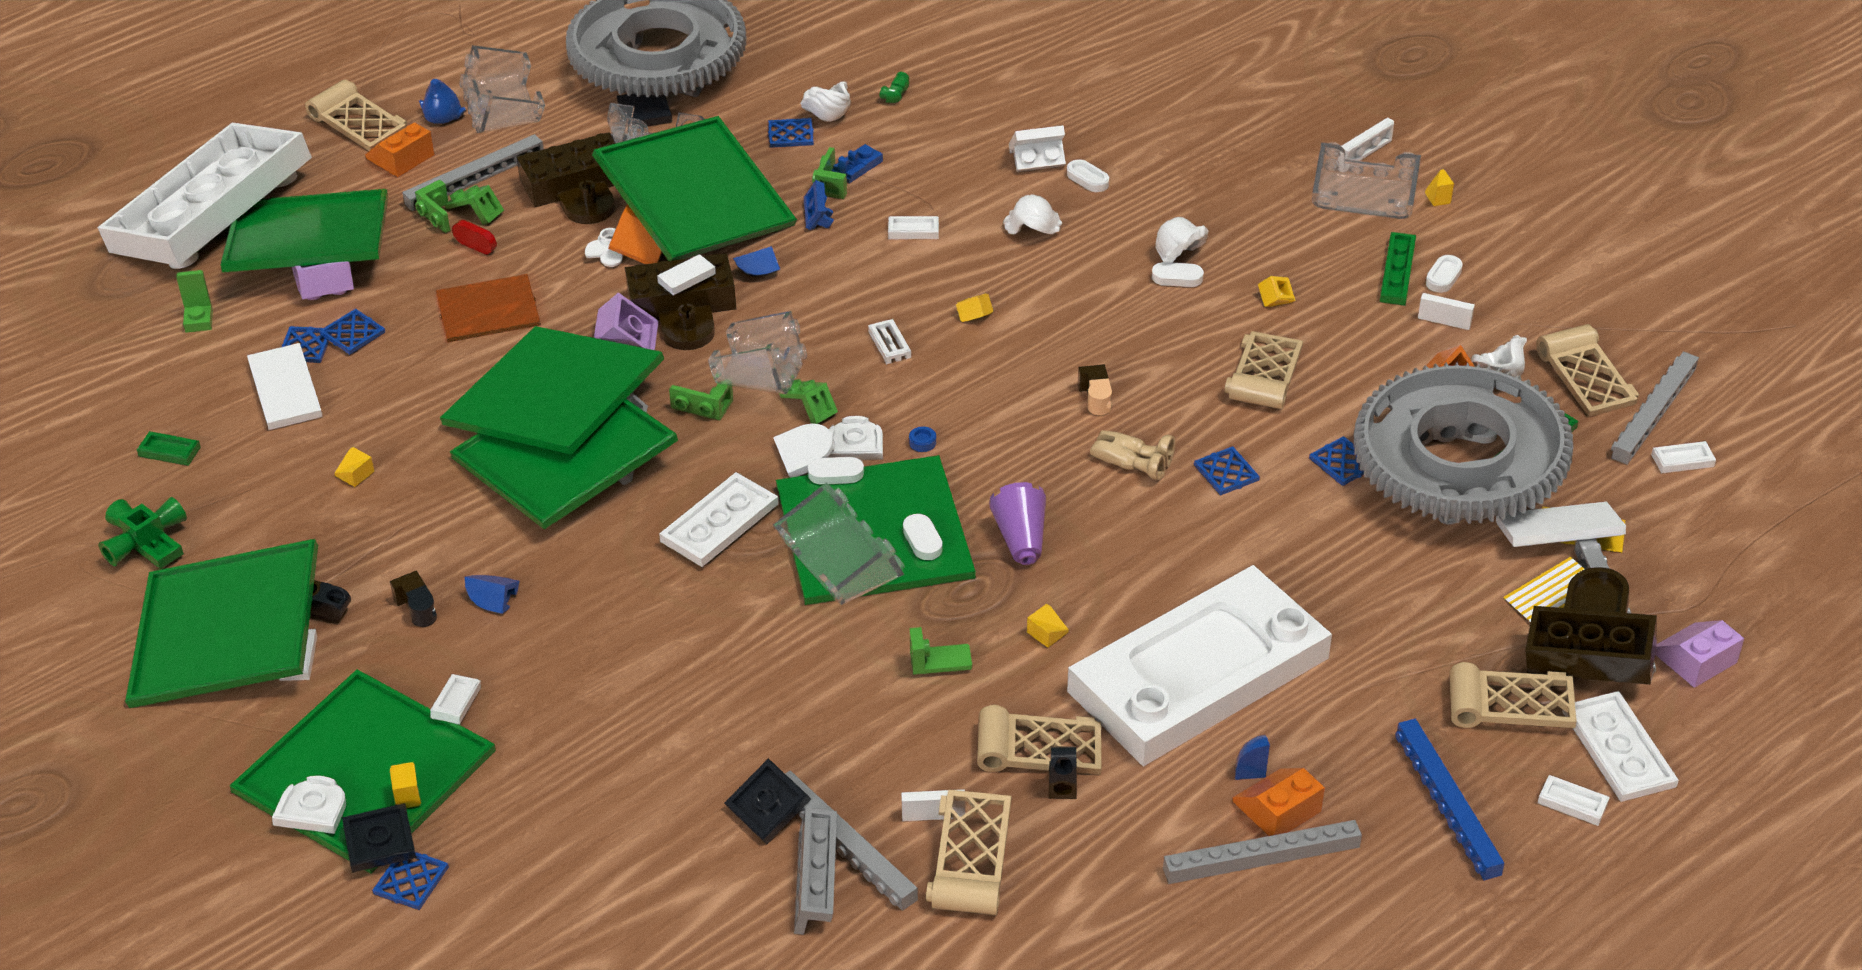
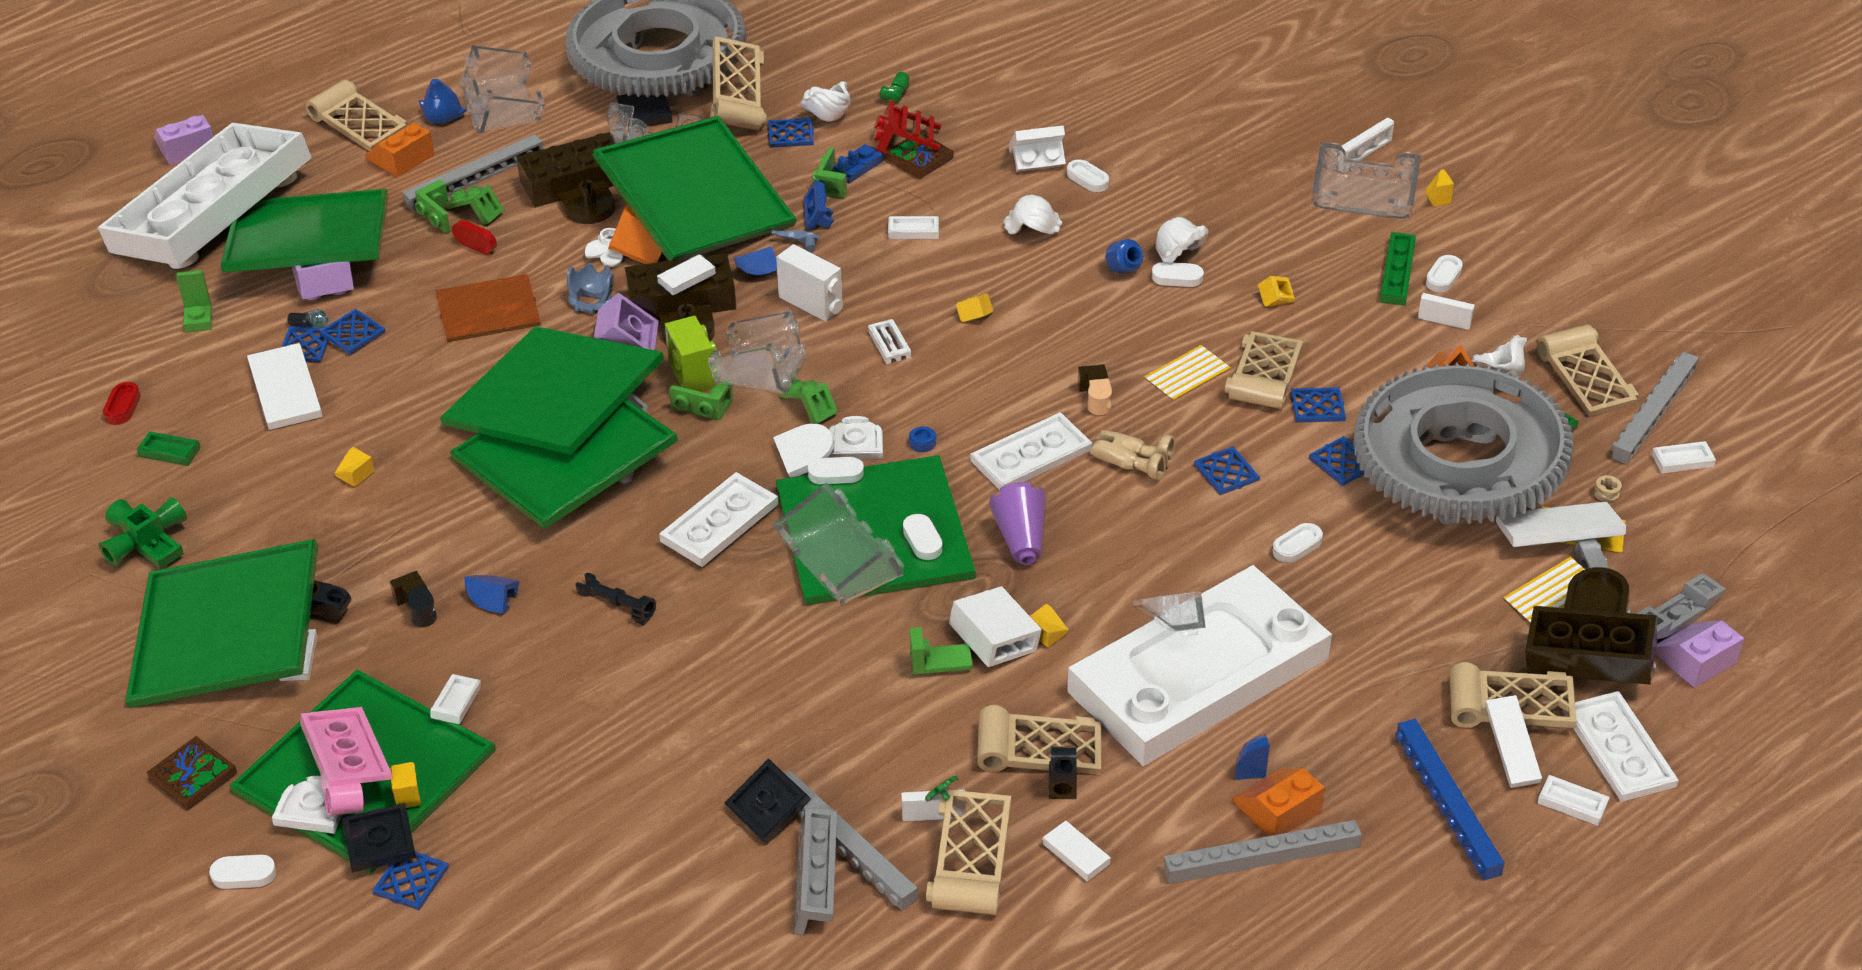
(121, 403): none -> red tile
(183, 138): none -> lavender slope
(192, 772): none -> reddish brown tile
(242, 871): none -> white tile
(310, 318): none -> arm
(344, 755): none -> bright pink hinge
(590, 284): none -> sand blue helmet
(641, 608): none -> black piece
(689, 353): none -> lime brick
(737, 110): none -> tan piece
(802, 236): none -> sand blue bar
(809, 282): none -> white brick
(895, 122): none -> red plate
(917, 158): none -> reddish brown tile
(941, 789): none -> green plant
(994, 626): none -> white brick
(1031, 451): none -> white tile
(1076, 851): none -> white tile
(1124, 256): none -> blue head
(1175, 612): none -> clear slope
(1187, 372): none -> sticker
(1297, 543): none -> white tile
(1324, 417): none -> blue window
(1513, 741): none -> white tile
(1604, 494): none -> tan bush
(1685, 608): none -> light grey slope

